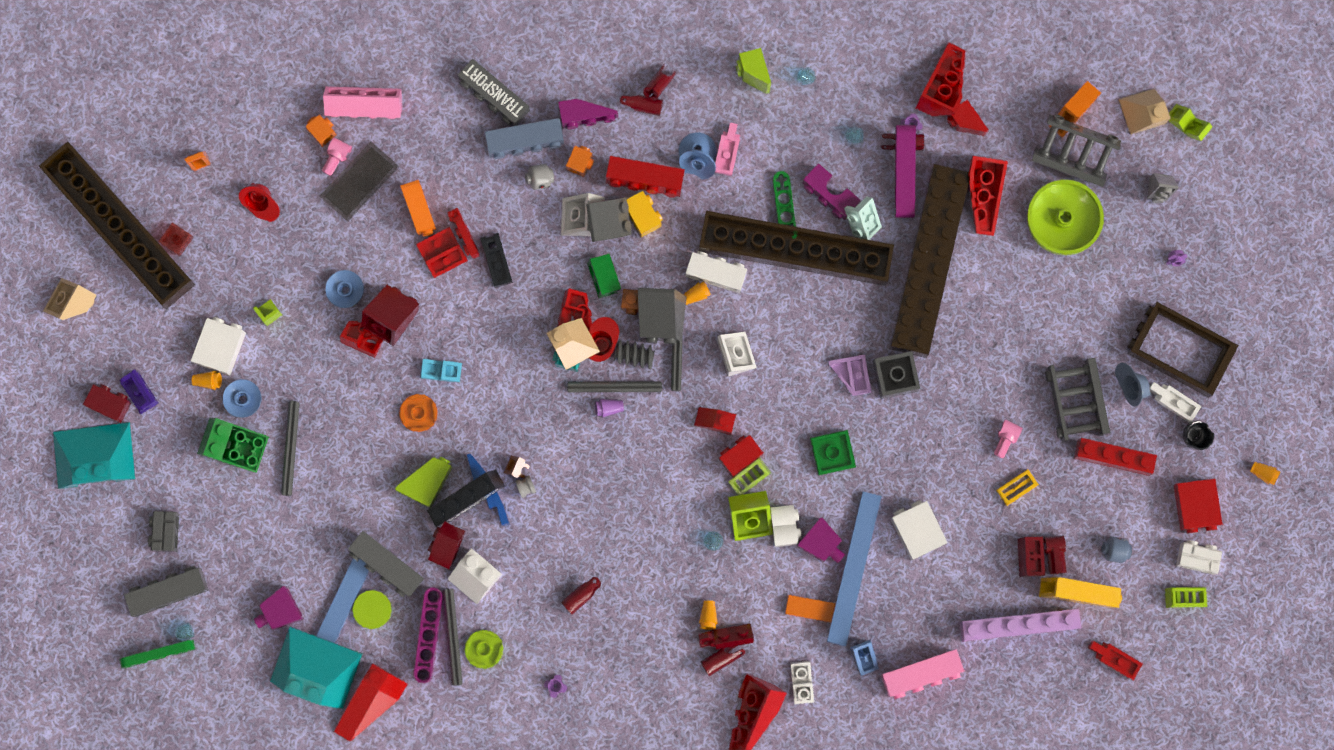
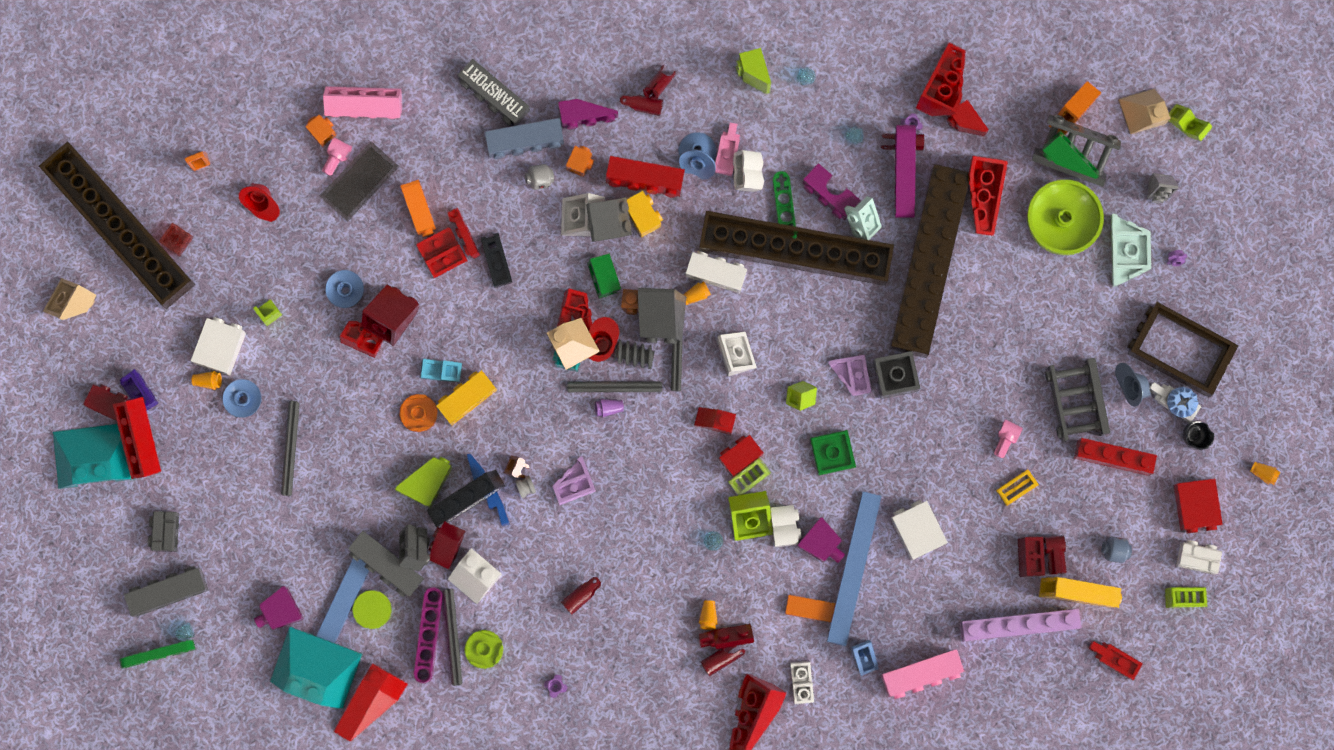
(143, 459): none -> red brick
(232, 444): green slope -> none
(413, 547): none -> dark grey brick
(466, 397): none -> yellow brick
(574, 483): none -> lavender wing
(748, 171): none -> white brick
(801, 395): none -> lime panel
(1066, 154): none -> green slope
(1129, 250): none -> light aqua wing
(1181, 410): none -> light blue gear

